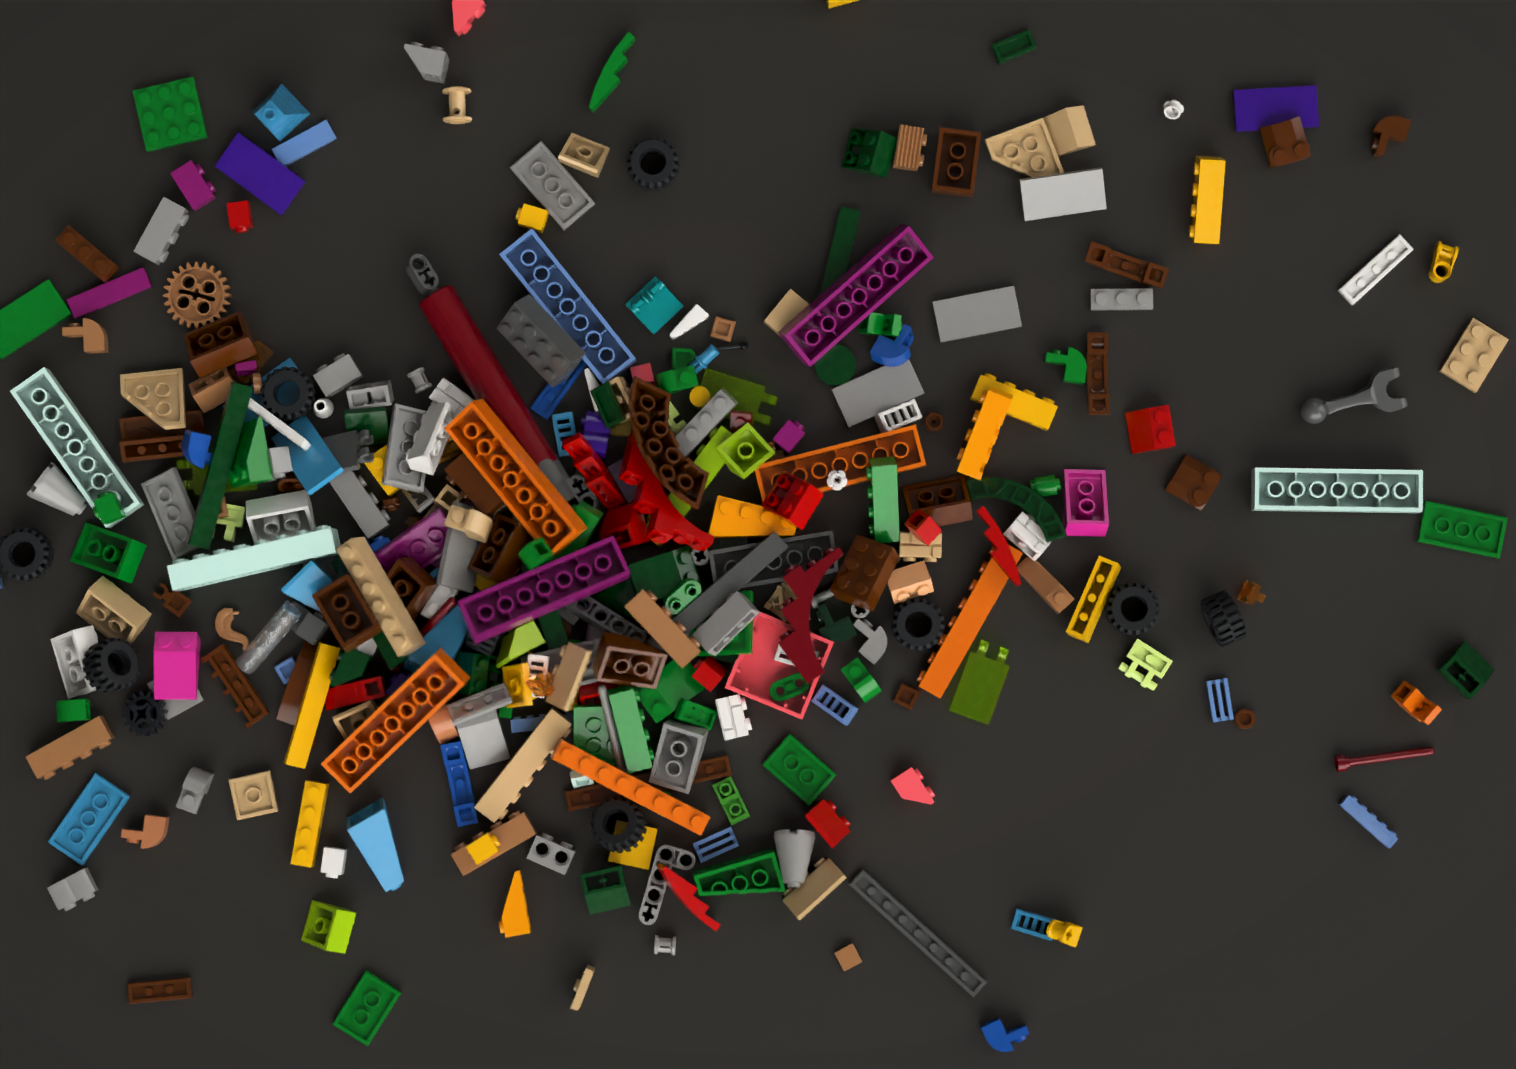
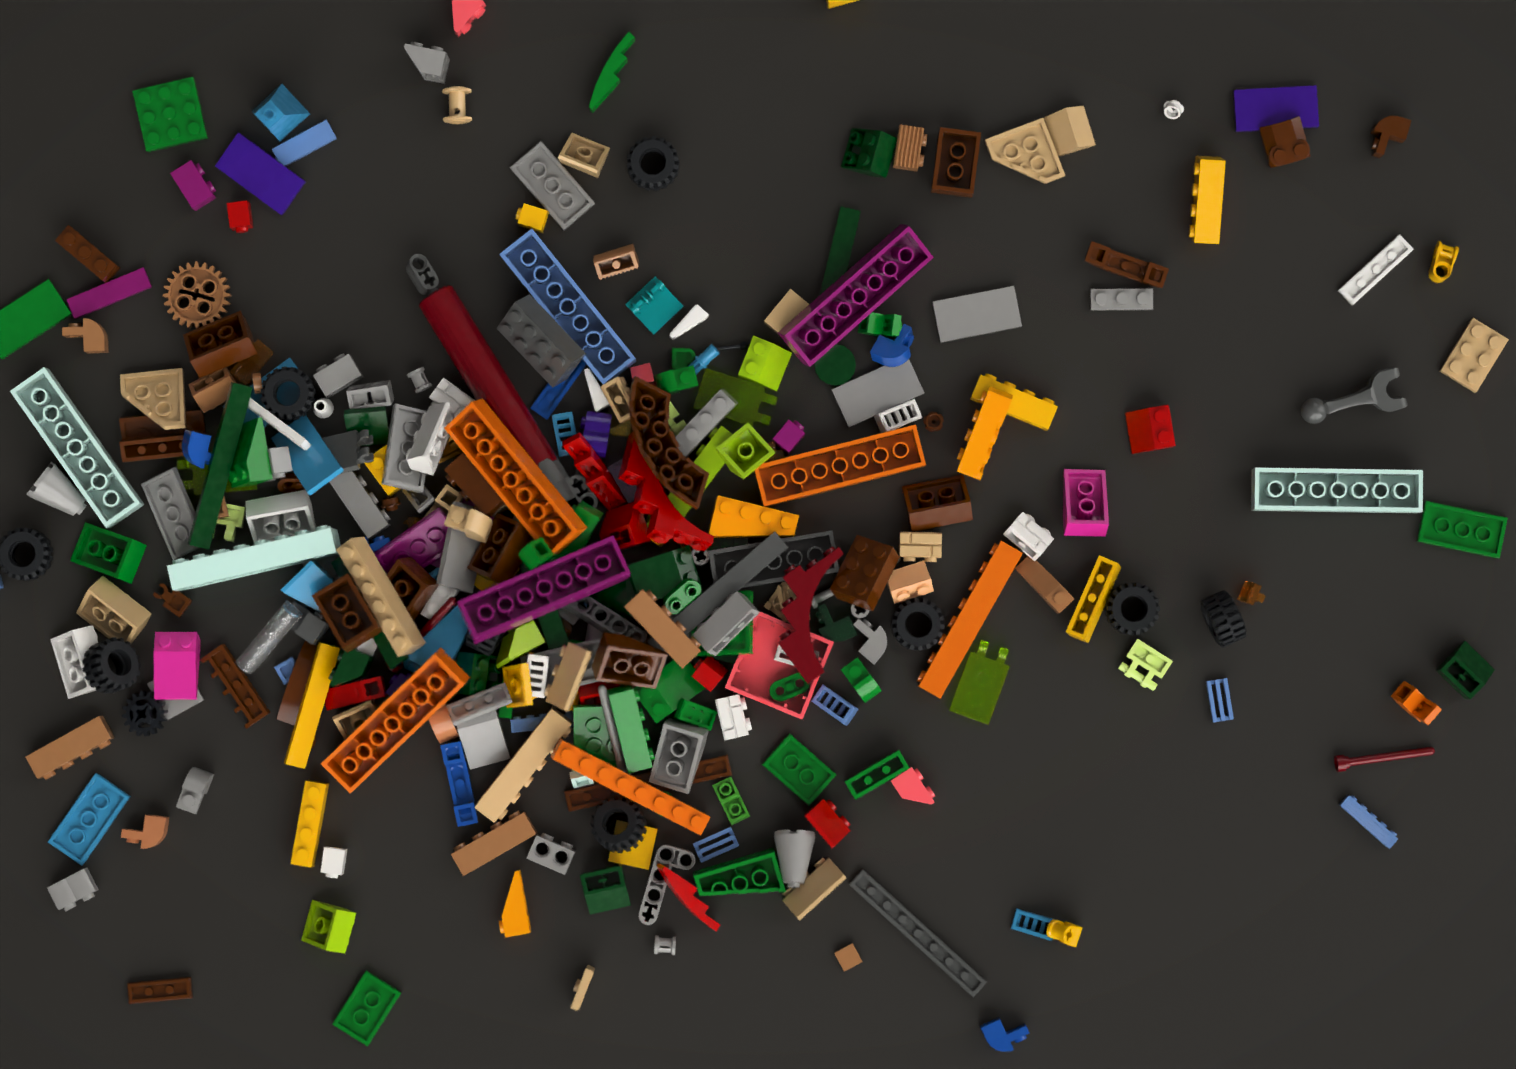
(73, 710): green brick -> none
(108, 508): green brick -> none
(162, 231): light grey brick -> none
(223, 627): medium nougat piece -> none
(245, 368): magenta tile -> none
(253, 795): tan plate -> none
(374, 838): slope -> none
(483, 847): yellow brick -> none
(540, 684): clear orange tile -> none
(608, 405): dark green tile -> none
(616, 261): none -> medium nougat brick
(700, 396): yellow tile -> none
(723, 329): medium nougat tile -> none
(739, 419): dark red plate -> none
(764, 363): none -> lime slope
(792, 500): red slope -> none
(831, 479): white plate -> none
(876, 774): none -> green brick
(884, 500): brick -> none
(906, 696): reddish brown tile -> none
(922, 527): red brick -> none
(1002, 554): red slope -> none
(1014, 46): dark green tile -> none
(1022, 496): dark green tile -> none
(1046, 485): green brick -> none
(1063, 194): tile -> none
(1073, 362): green brick -> none
(1097, 373): reddish brown slope -> none
(1193, 482): reddish brown slope -> none
(1244, 718): reddish brown tile -> none

